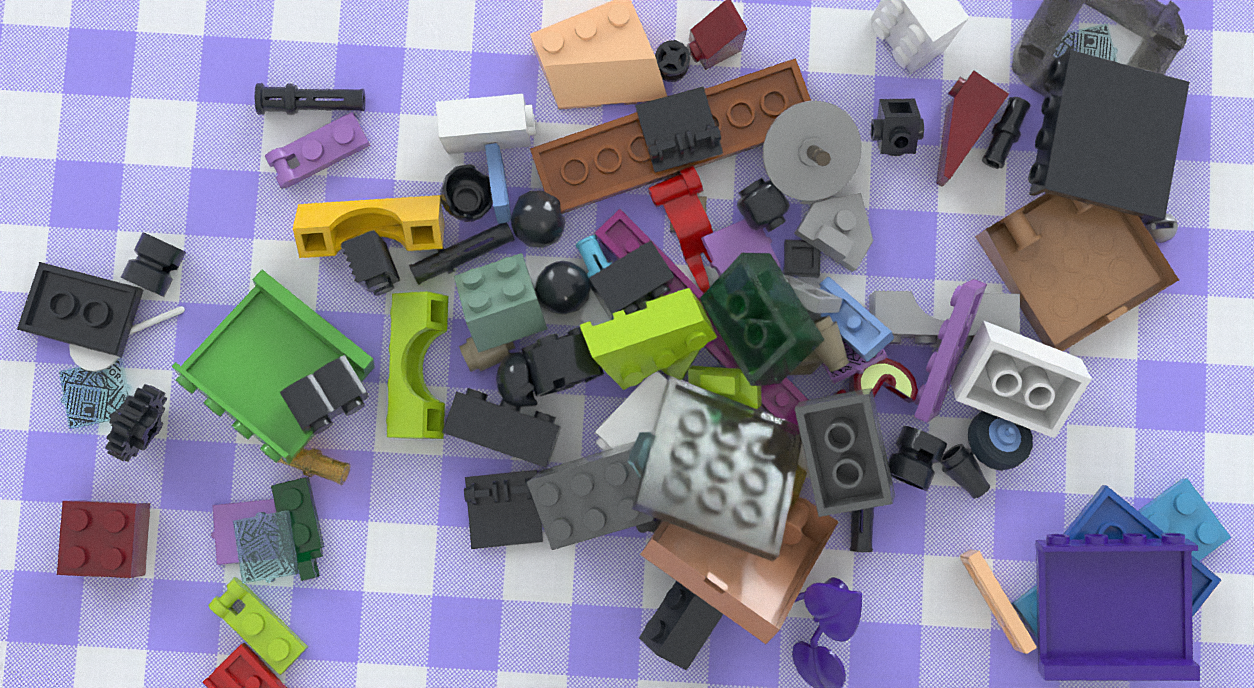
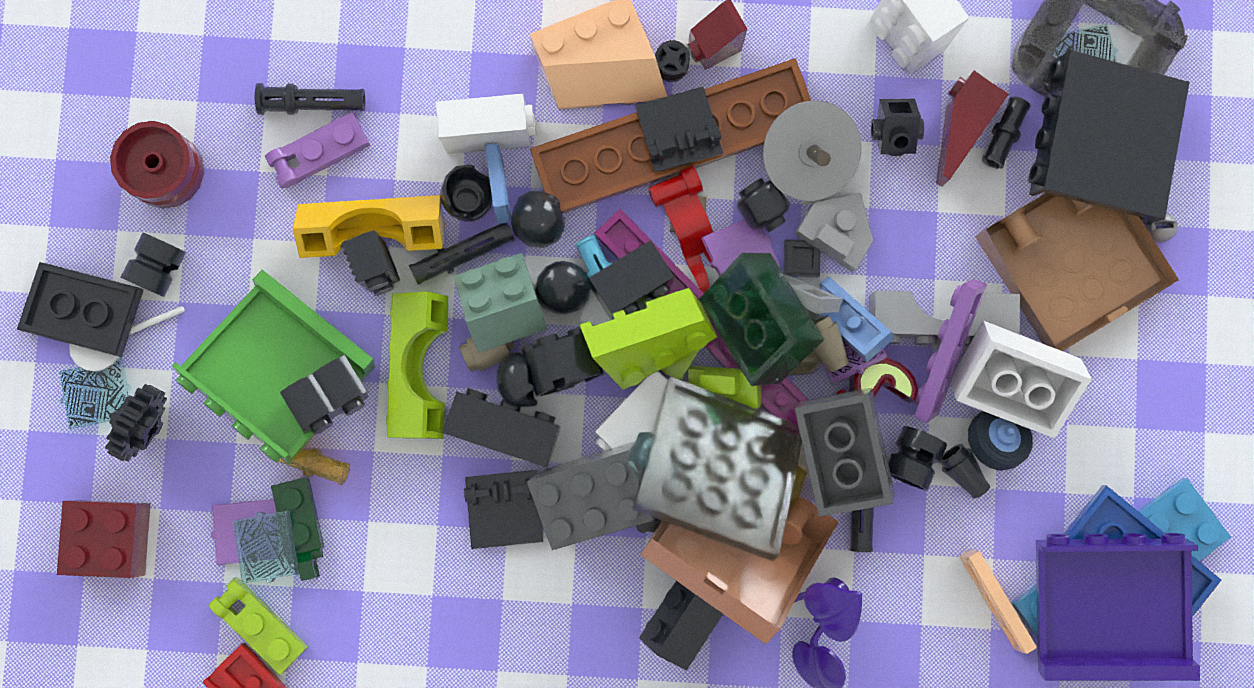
(156, 164): none -> dark red wheel

